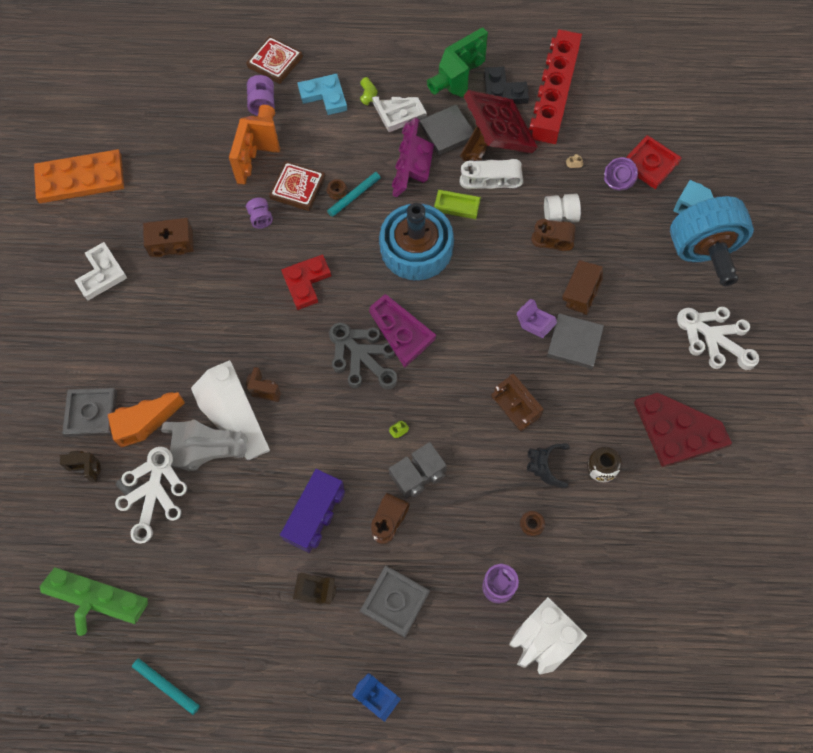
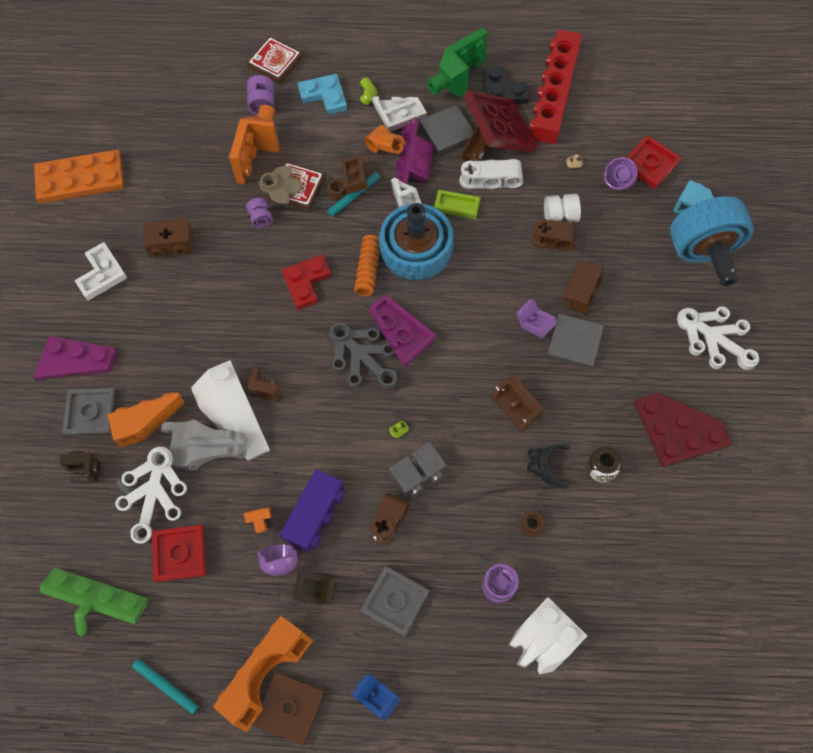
(73, 357): none -> magenta wing
(179, 553): none -> red plate
(241, 699): none -> orange arch
(259, 518): none -> orange tile
(278, 559): none -> medium lavender hair
(282, 184): none -> dark tan plate
(289, 709): none -> reddish brown plate
(354, 174): none -> reddish brown plate
(367, 266): none -> orange piece
(384, 140): none -> orange piece
(404, 193): none -> white slope

